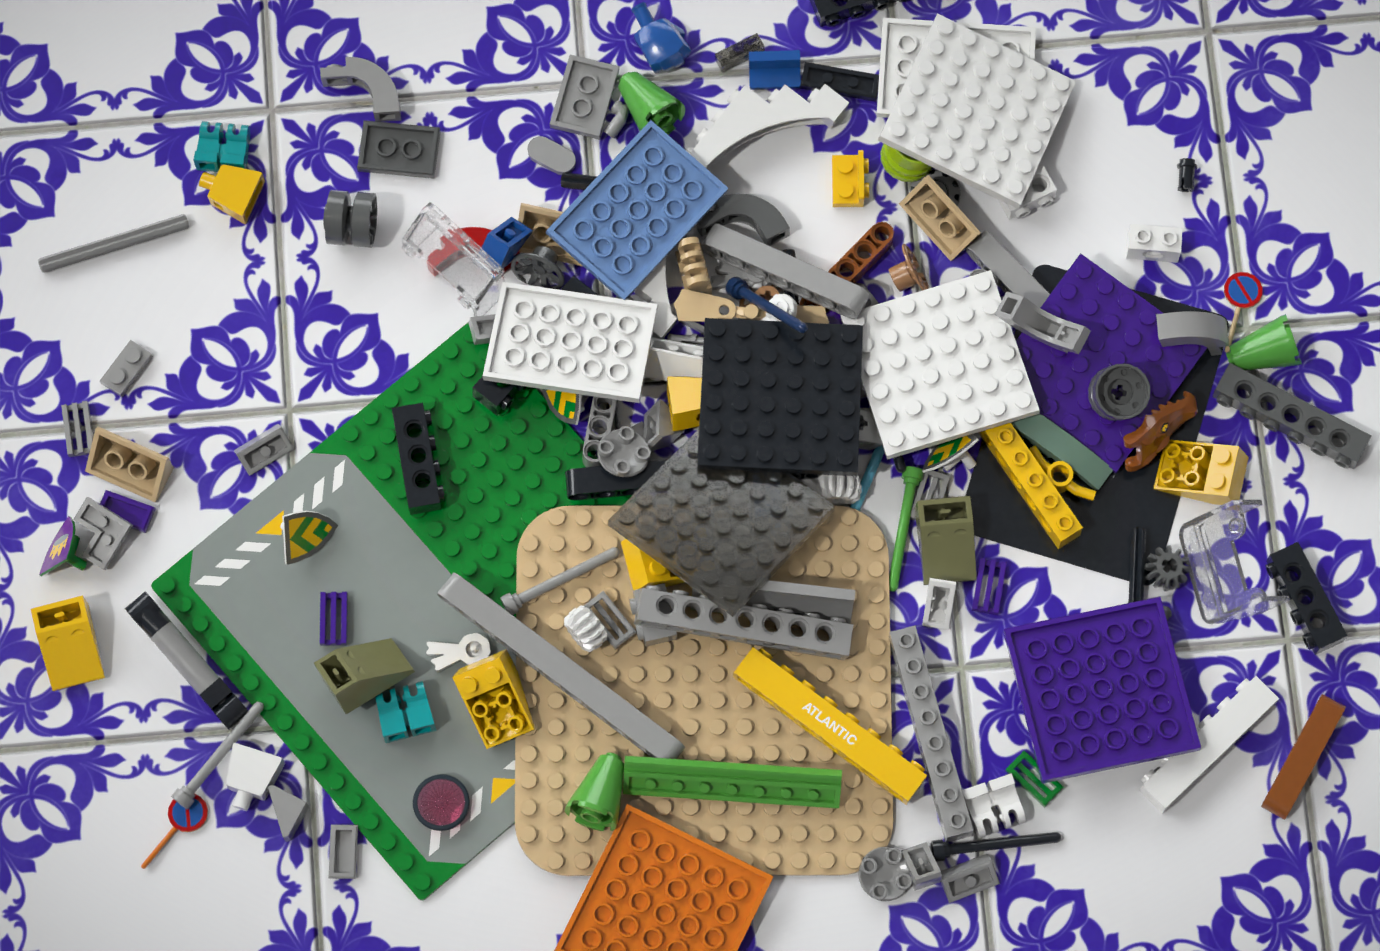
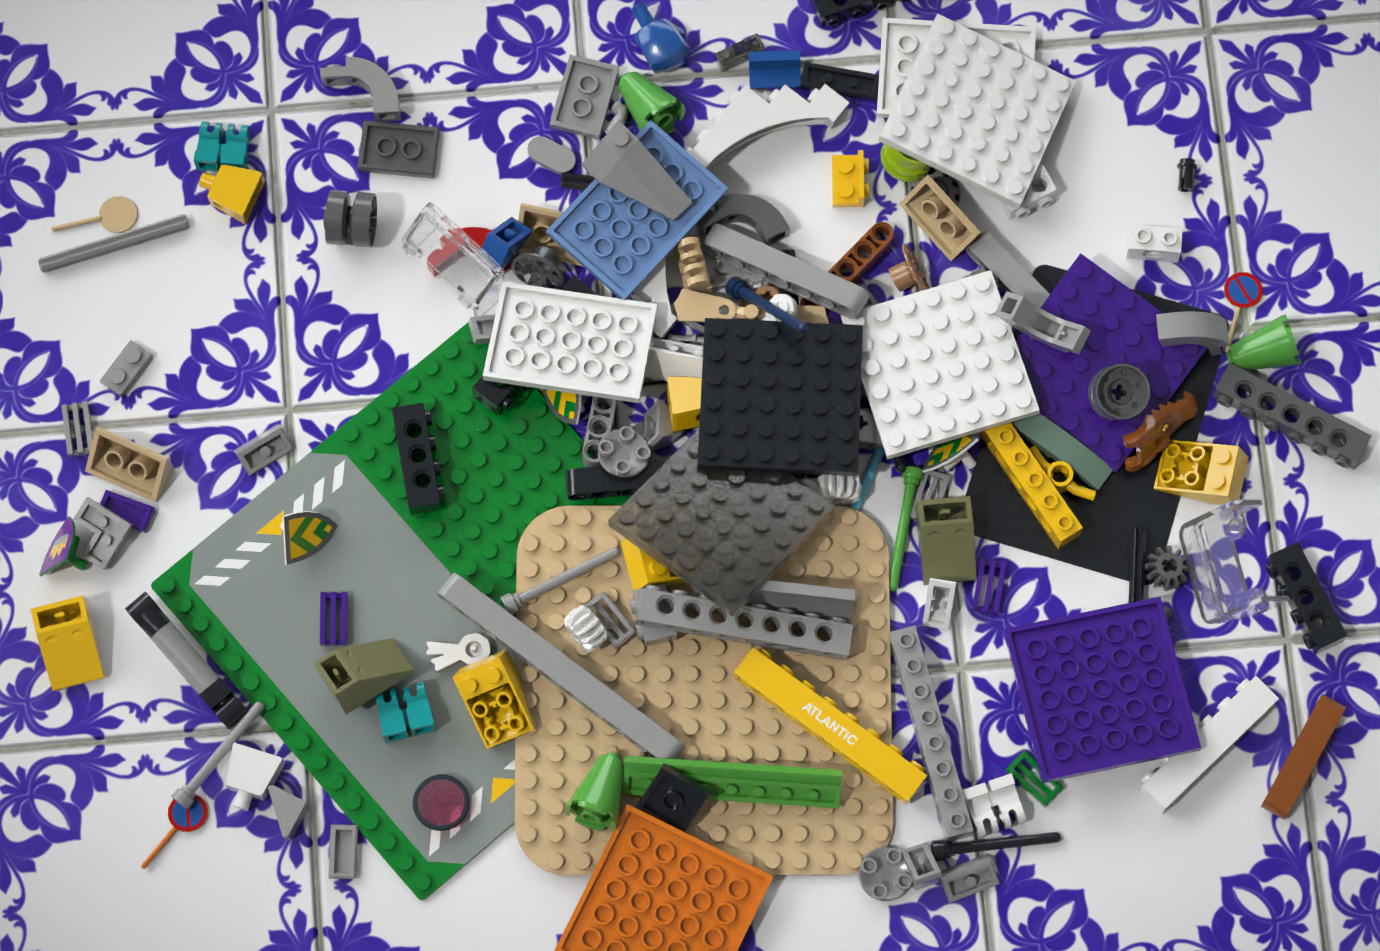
(115, 215): none -> tan piece
(629, 168): none -> light grey wedge
(673, 798): none -> black plate

